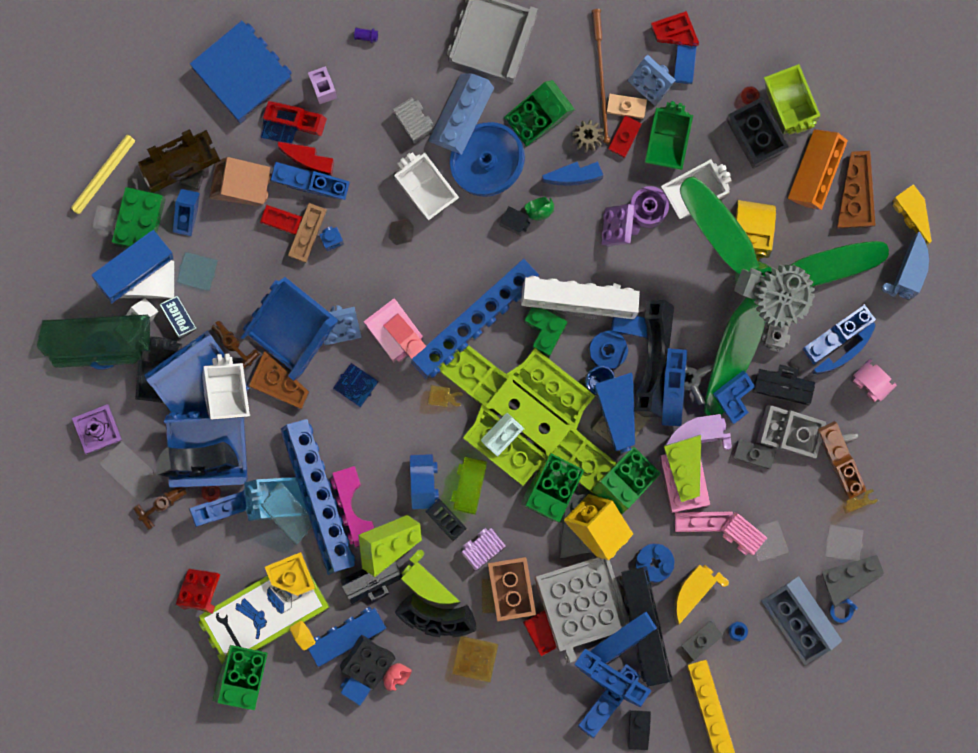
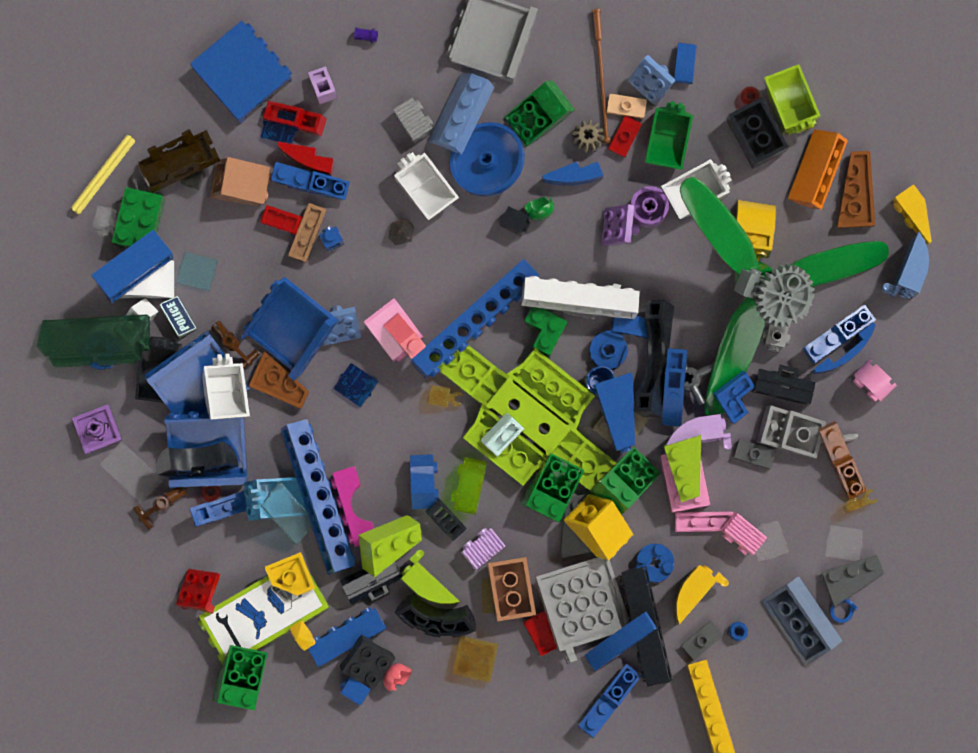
(185, 212): blue slope -> none
(611, 679): blue slope -> none
(639, 729): black slope -> none
(675, 30): red wing -> none

